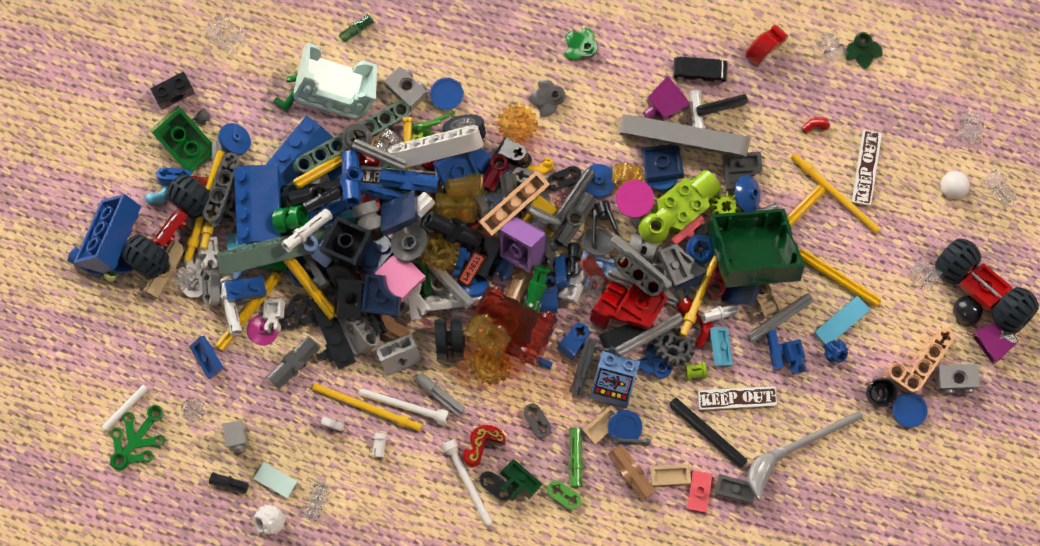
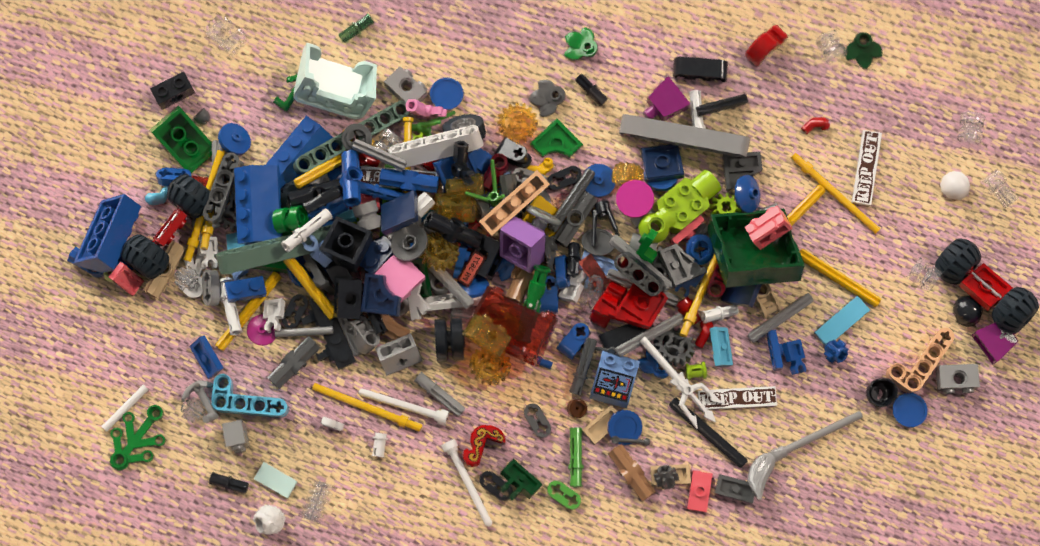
(126, 279): none -> coral plate
(198, 387): none -> light grey piece
(250, 401): none -> medium azure beam
(304, 331): none -> light grey bar
(424, 111): none -> bright pink bar
(460, 168): none -> black bar
(493, 197): none -> bright green plant
(556, 139): none -> green tile
(577, 408): none -> reddish brown tile
(591, 90): none -> black axle
(644, 251): none -> green bracket
(666, 477): none -> dark grey gear
(682, 385): none -> white piece
(768, 227): none -> coral brick

